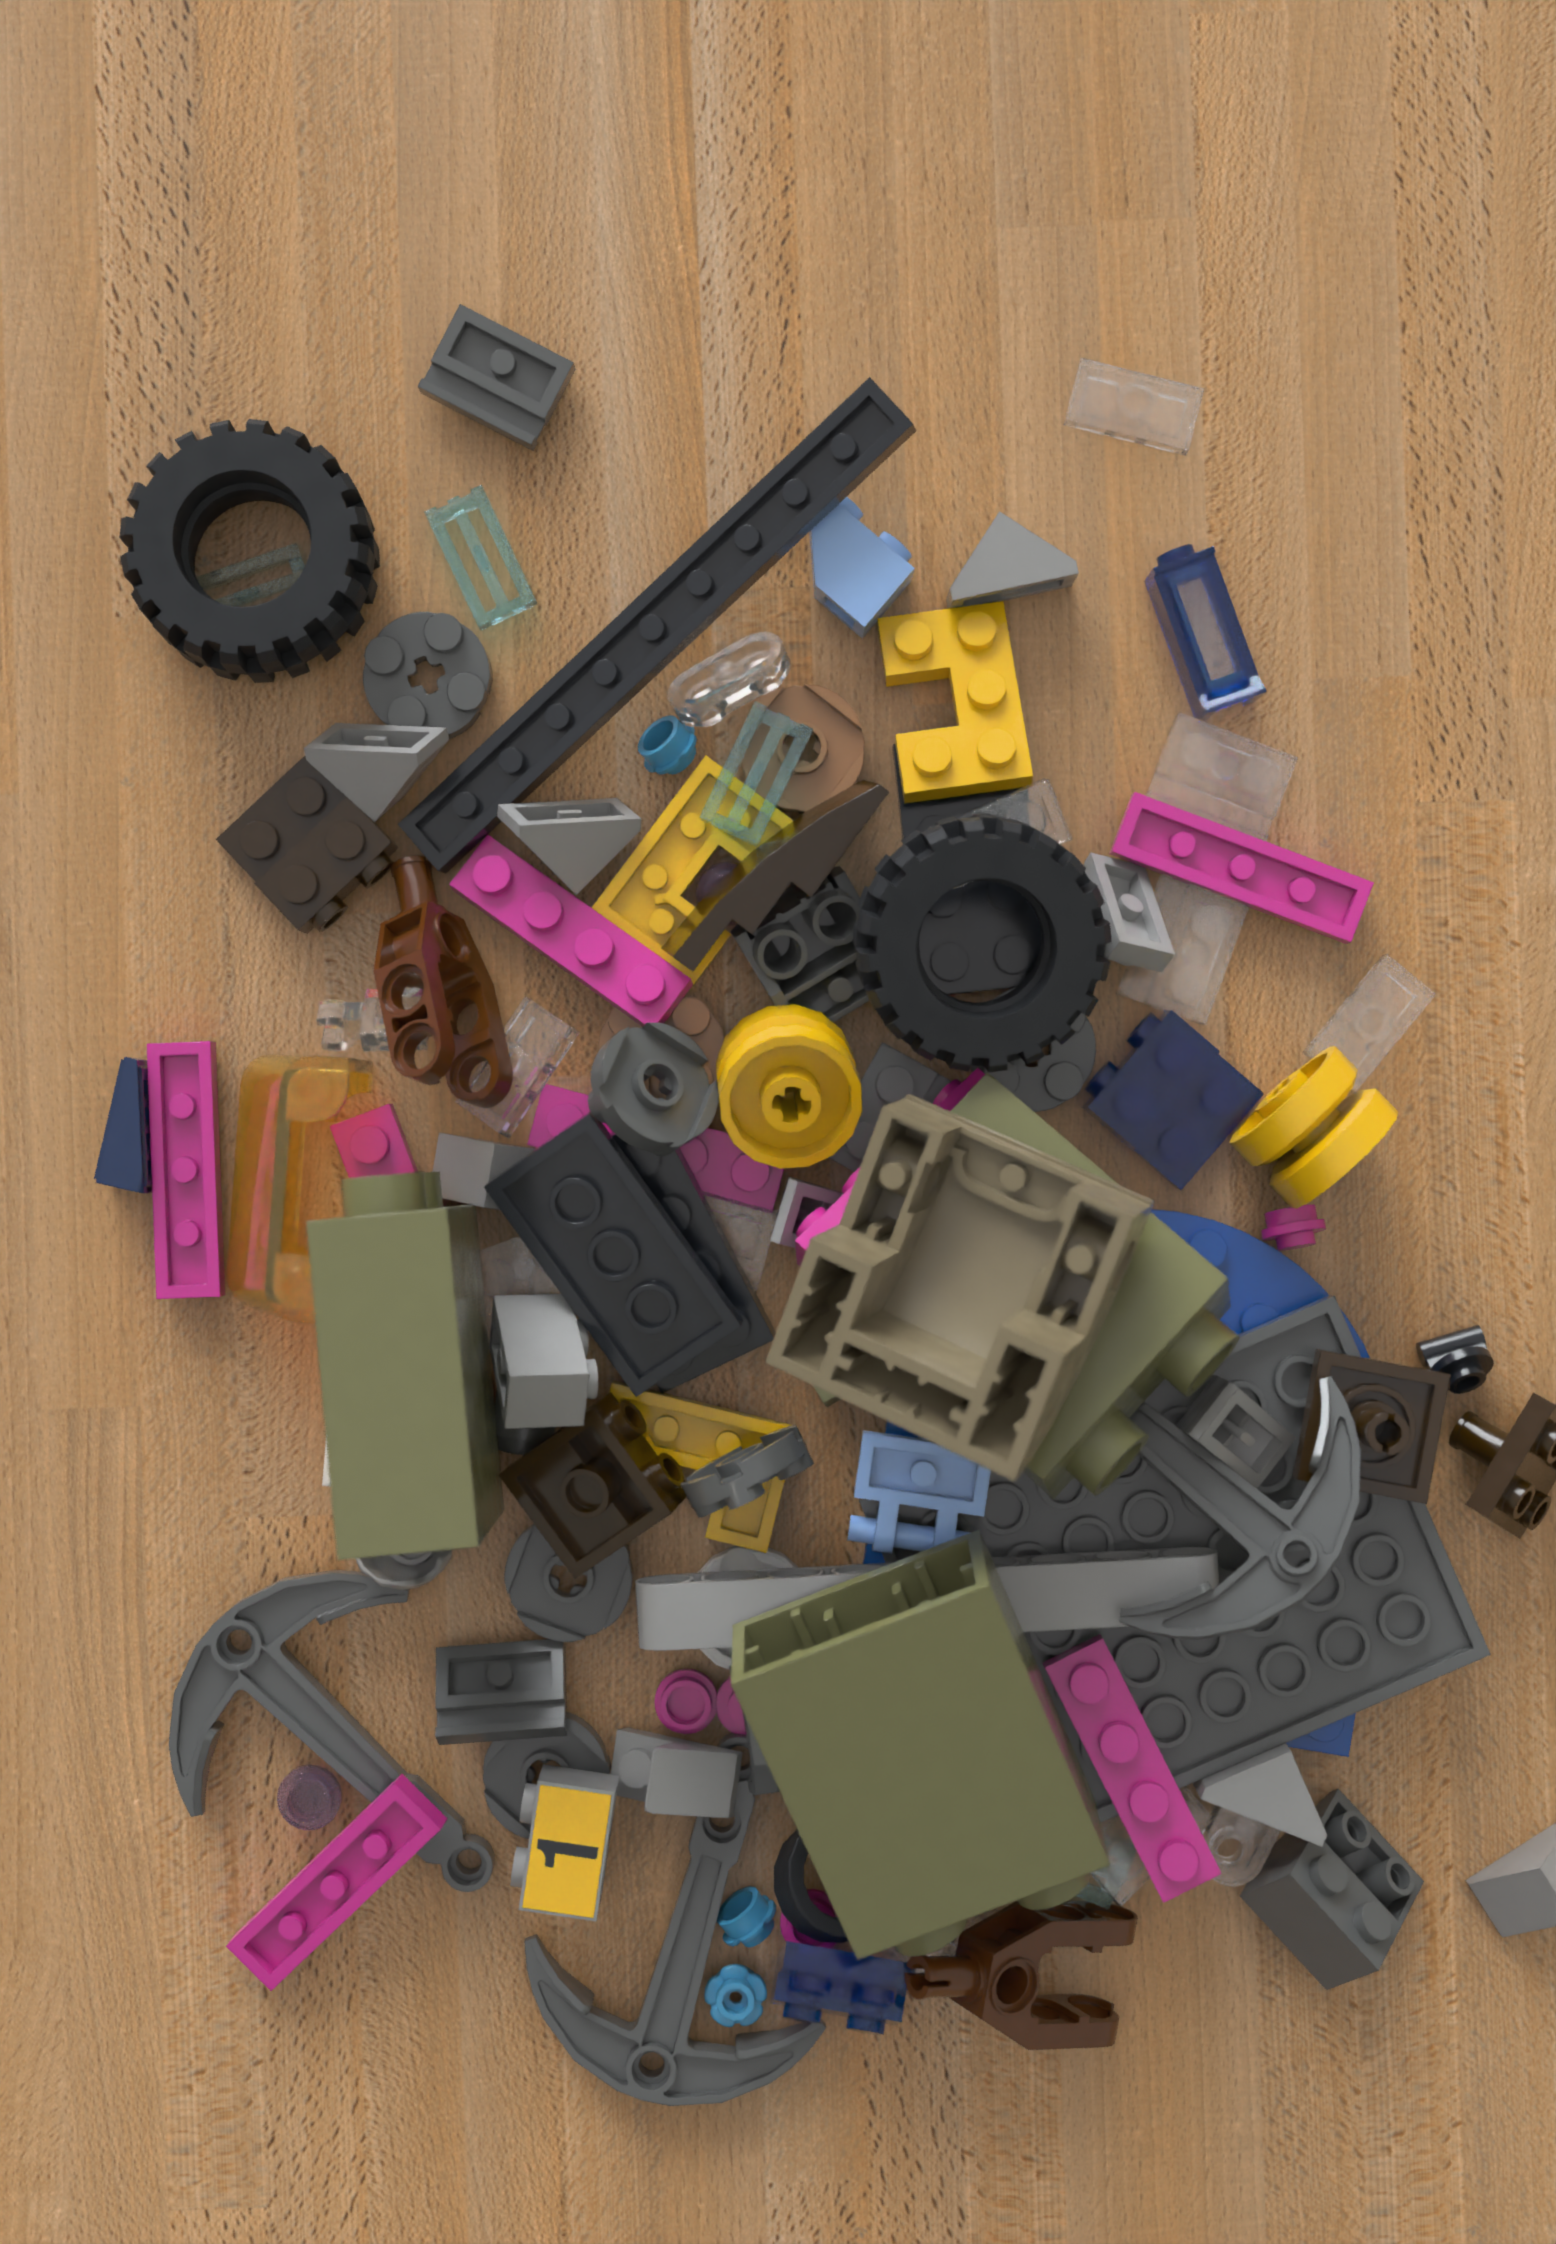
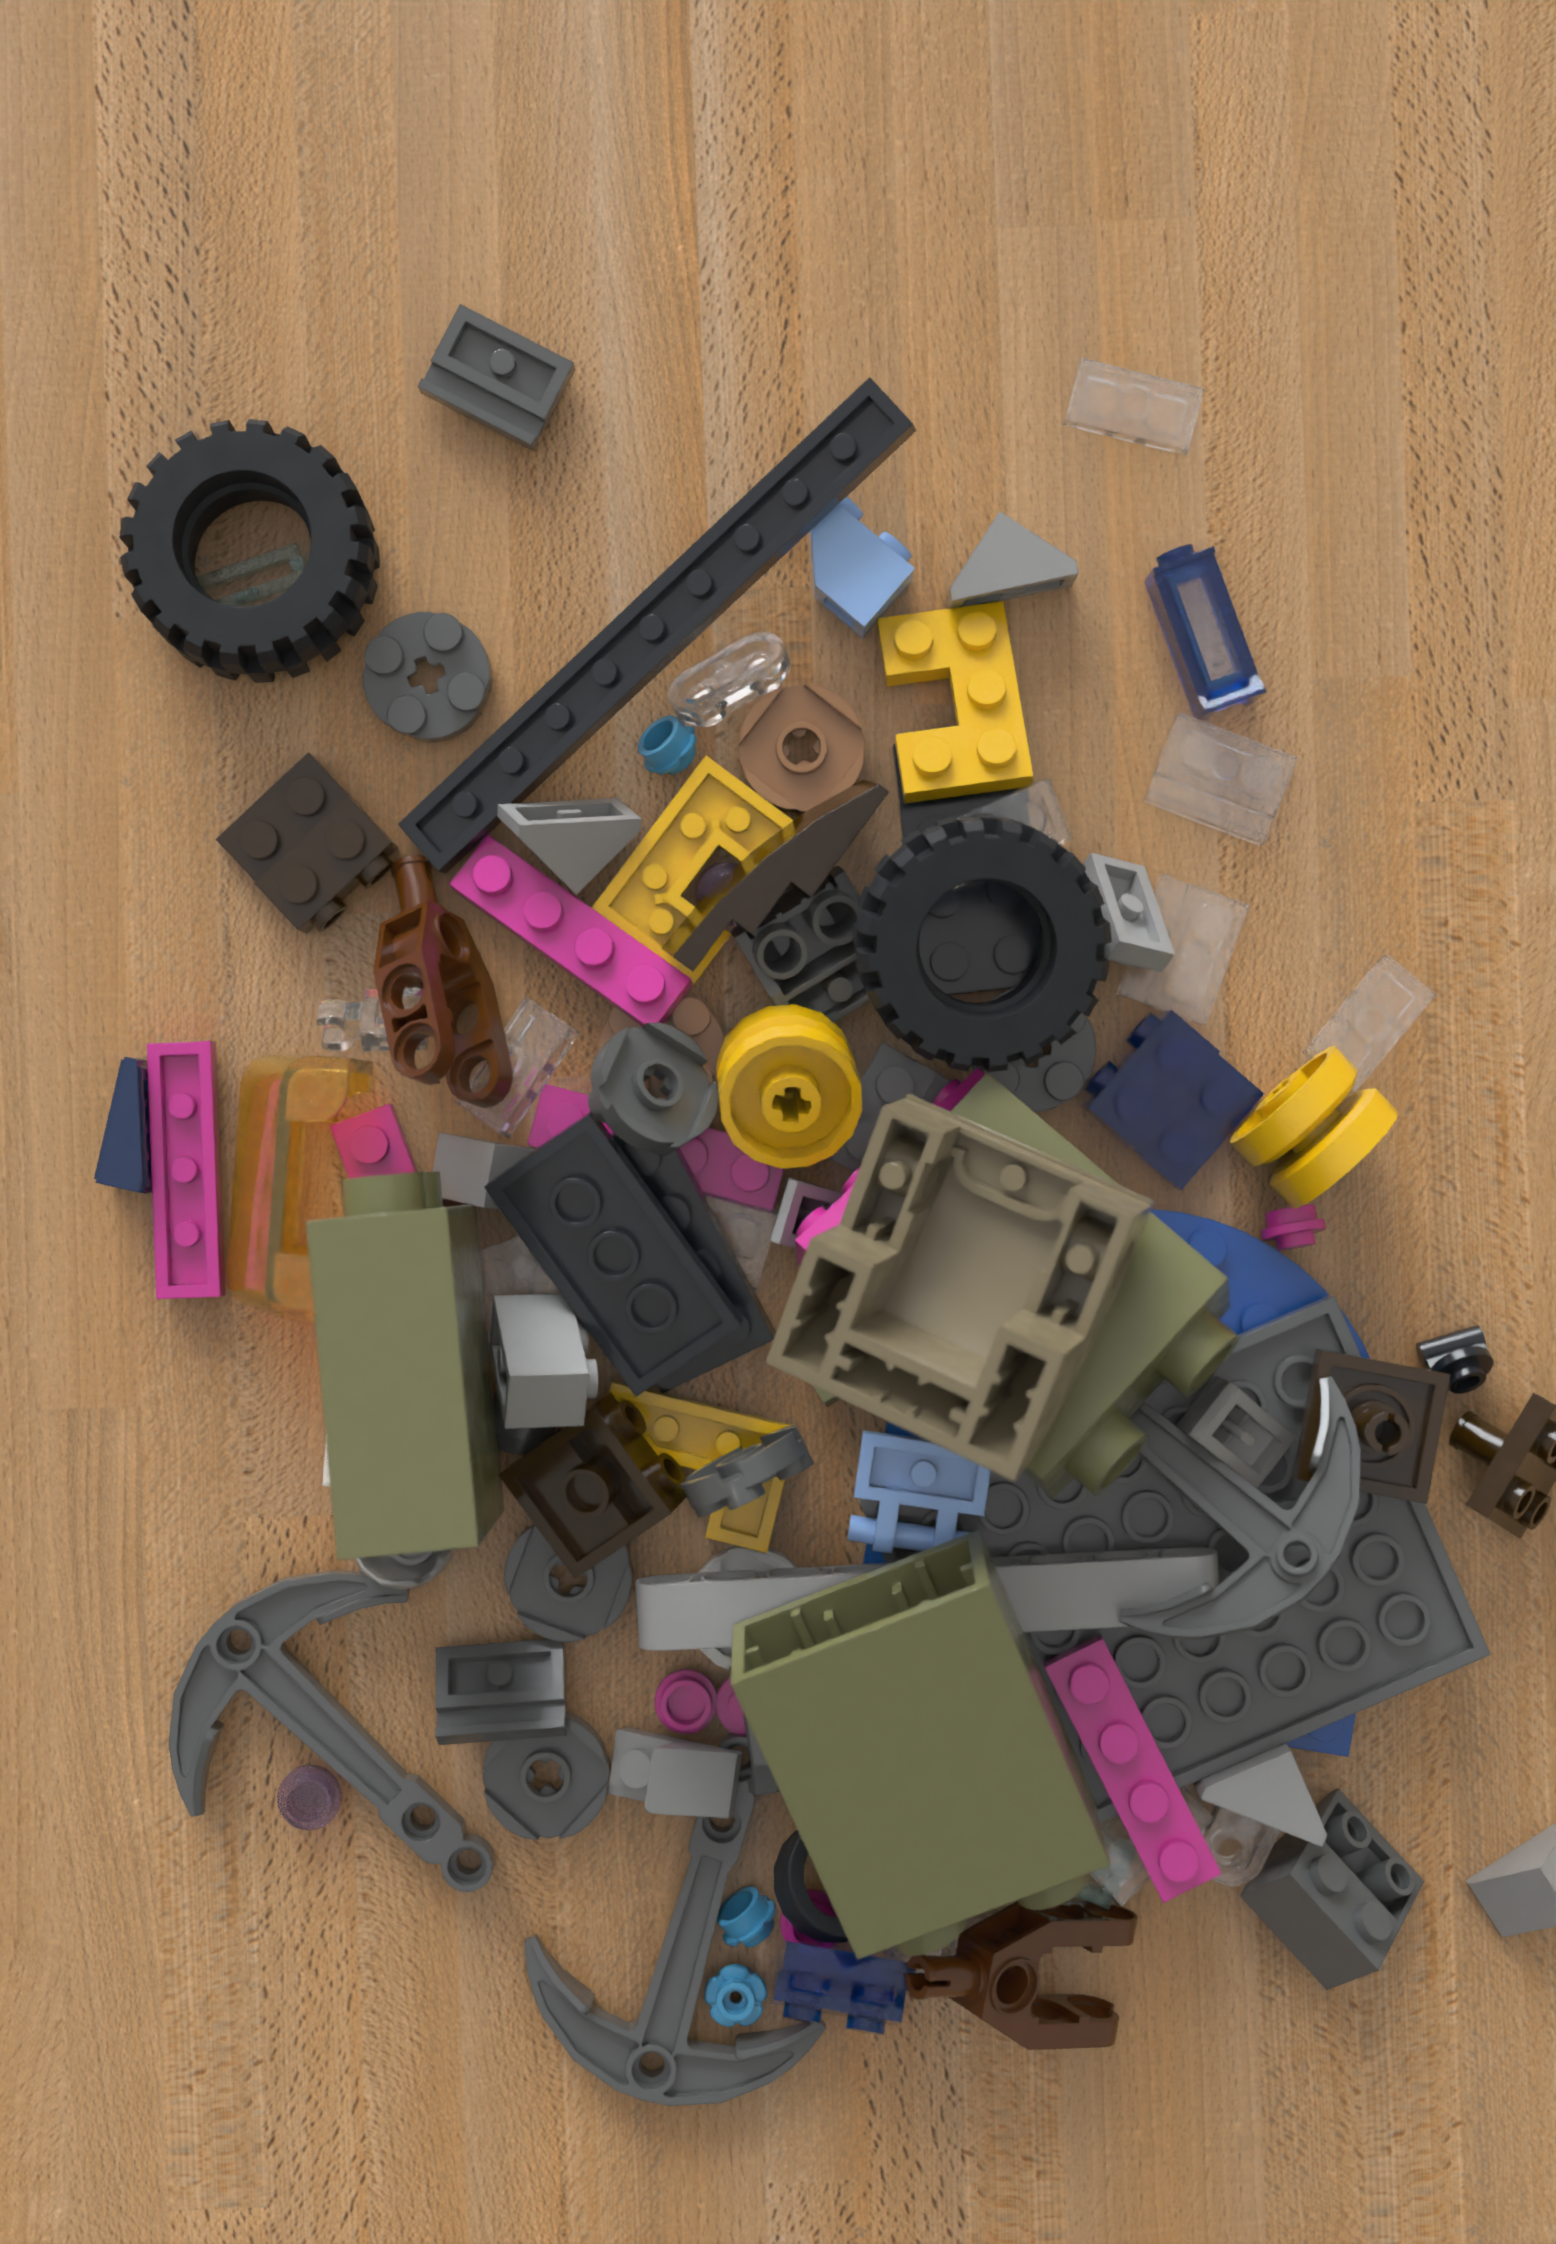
(337, 1882): dark pink plate -> none
(375, 762): light grey slope -> none
(457, 509): clear light blue tile -> none
(567, 1842): yellow brick -> none
(779, 724): clear light blue tile -> none
(1241, 868): dark pink plate -> none

